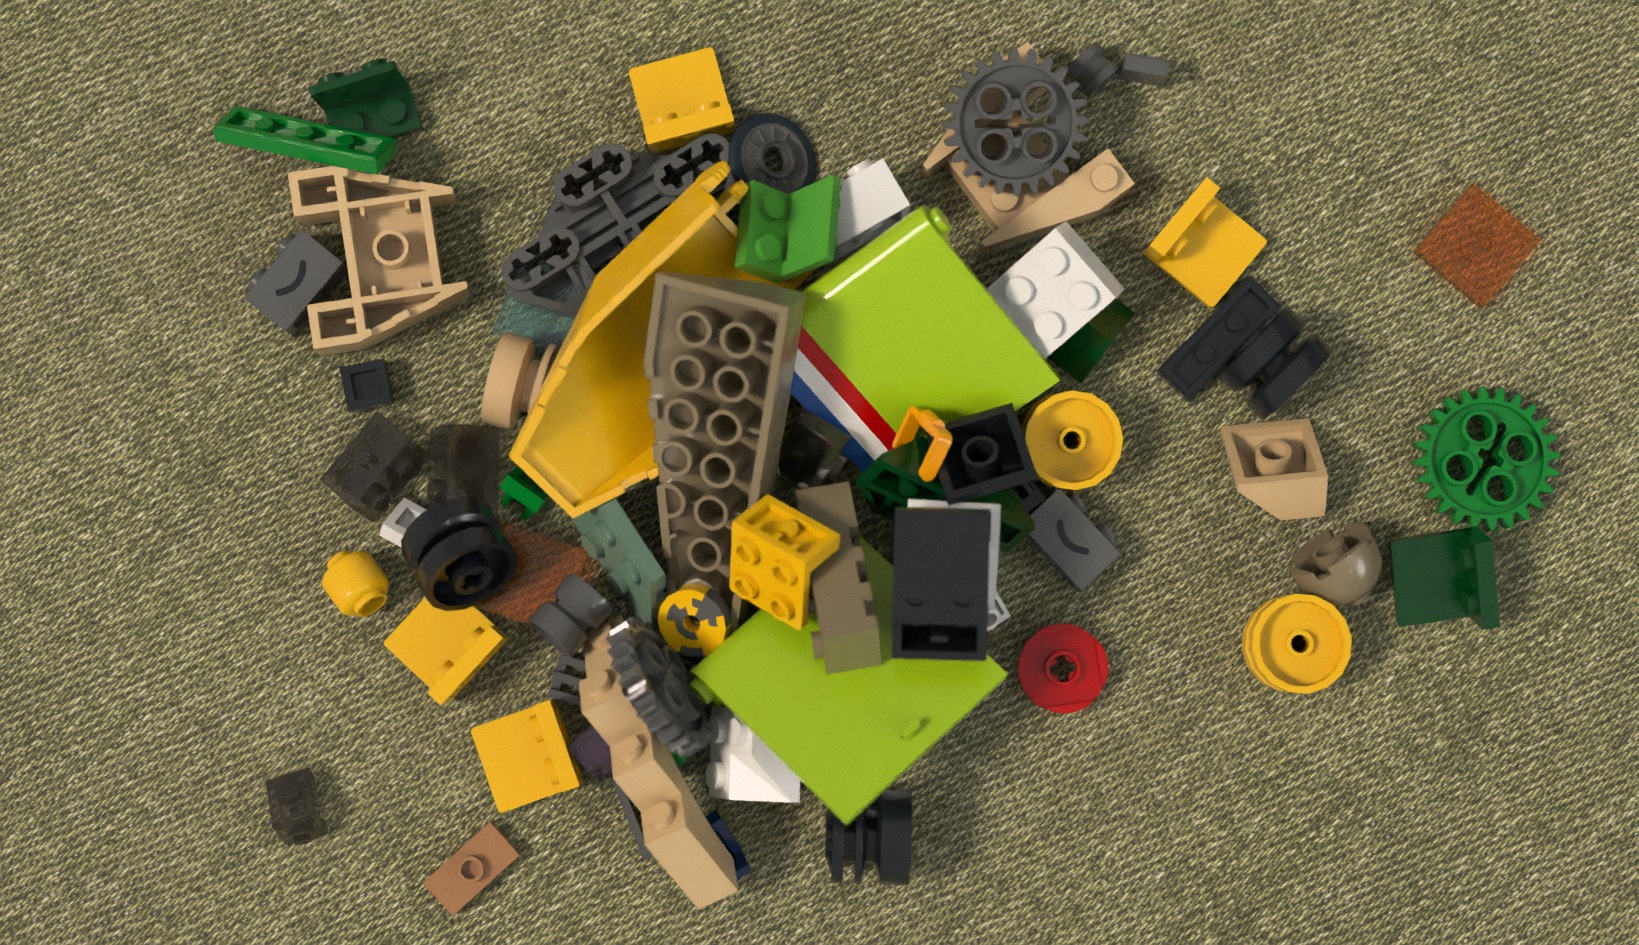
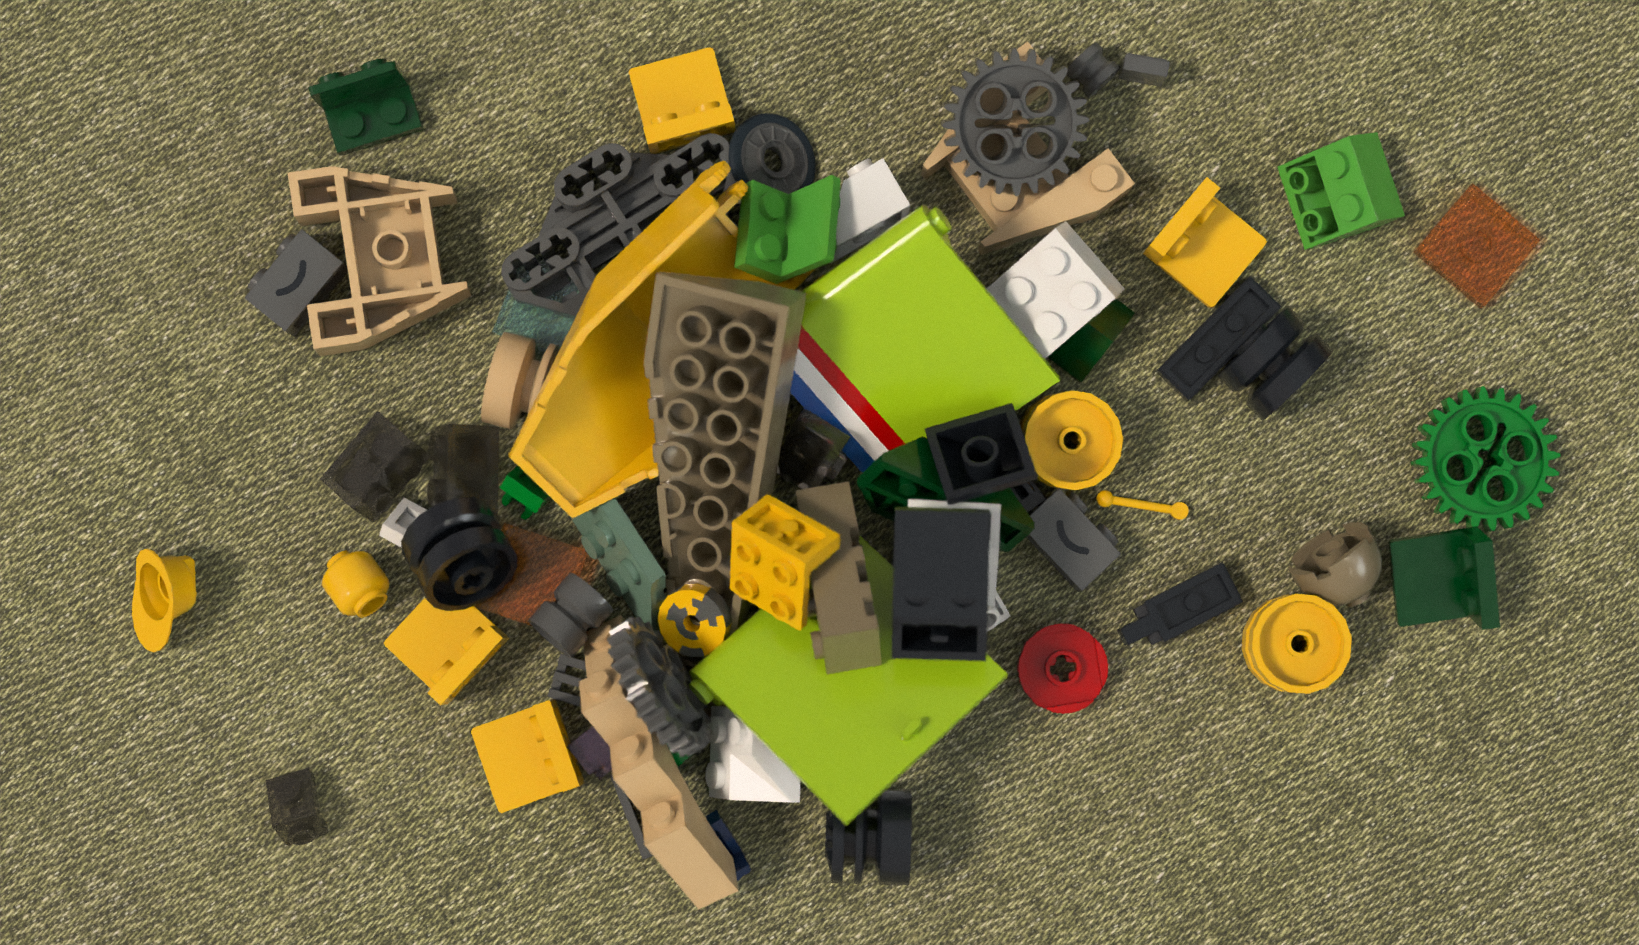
(161, 593): none -> yellow piece
(306, 140): green tile -> none
(367, 385): black plate -> none
(472, 868): medium nougat plate -> none
(935, 428): light orange piece -> none
(1178, 510): none -> yellow hinge
(1182, 607): none -> black hinge
(1278, 467): tan slope -> none
(1341, 190): none -> bright green slope

